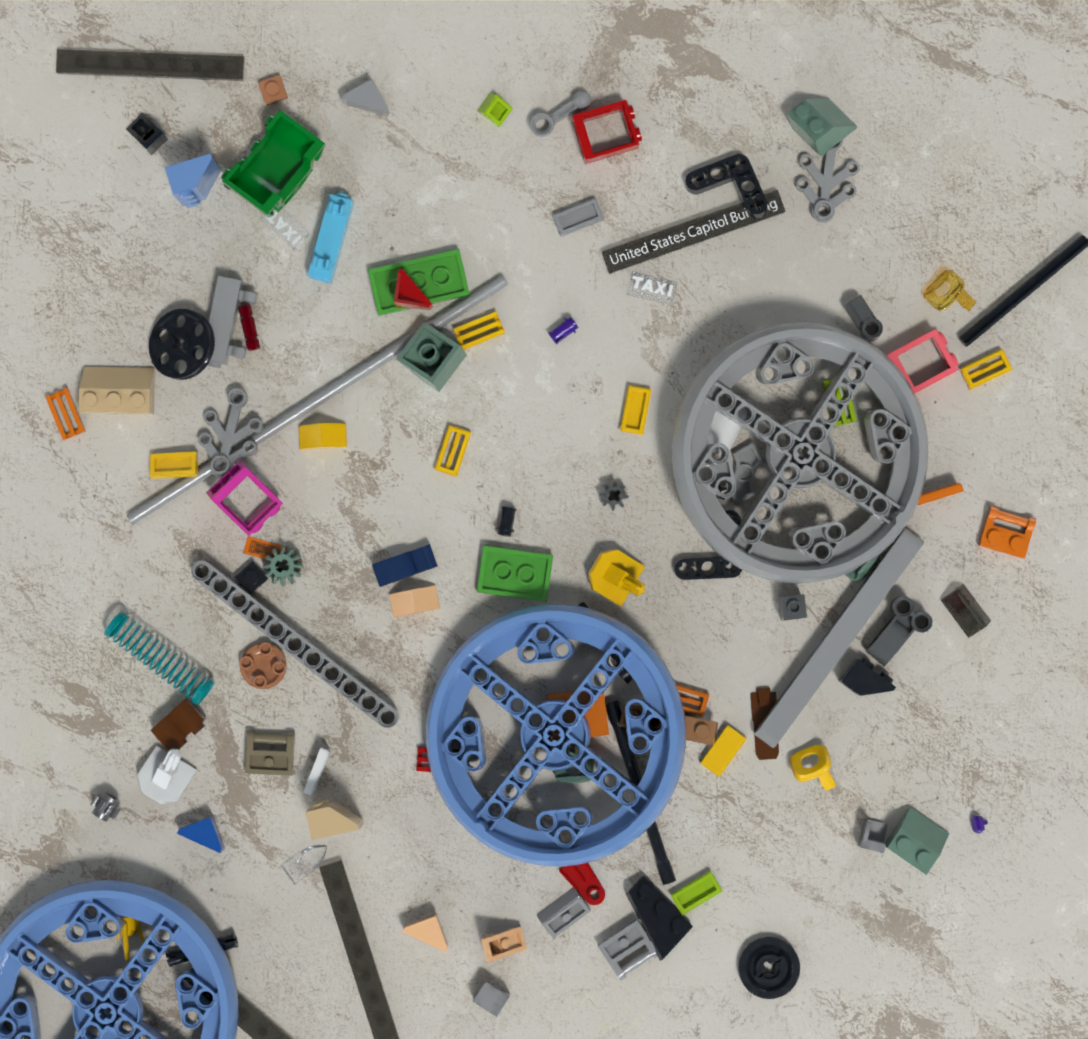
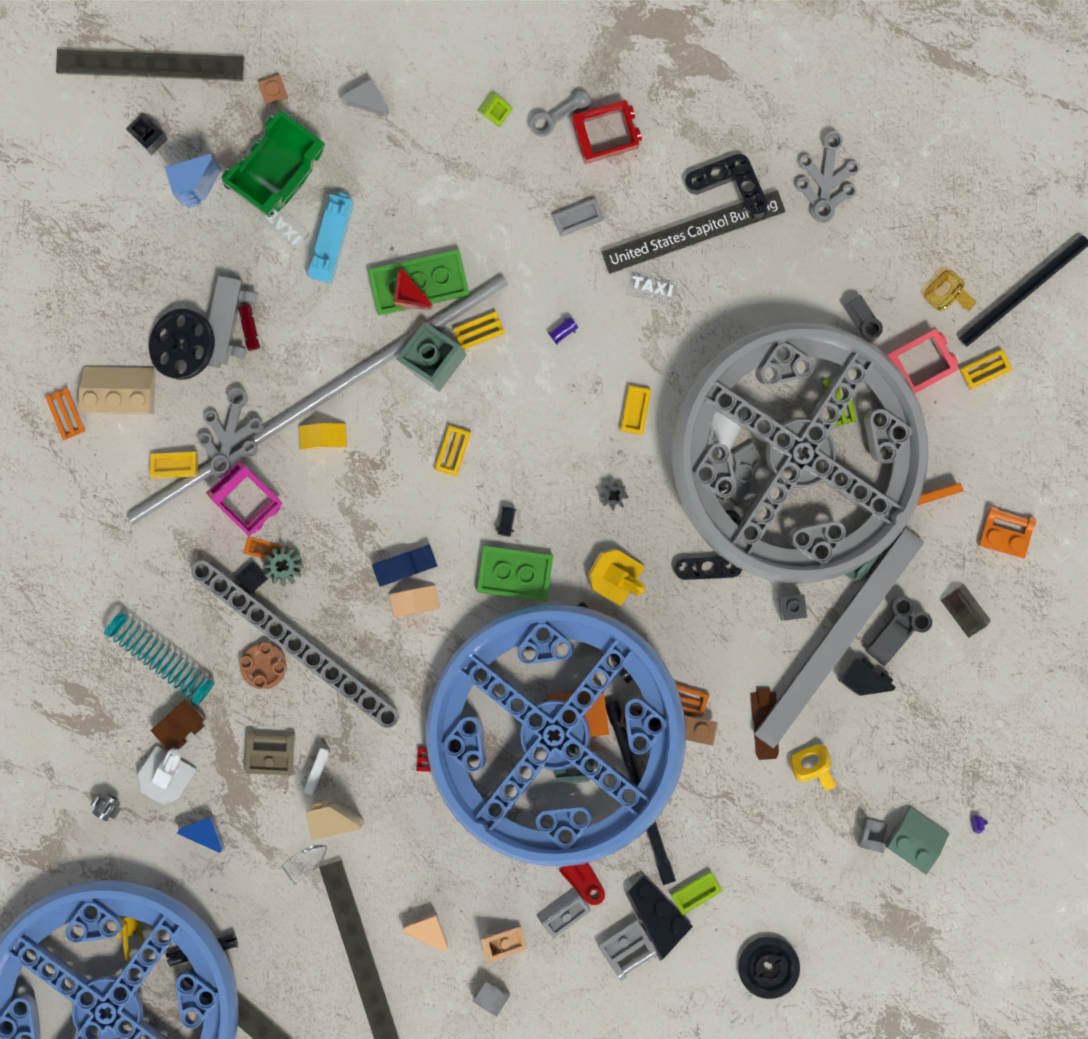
(723, 751): yellow tile -> none
(820, 123): sand green slope -> none

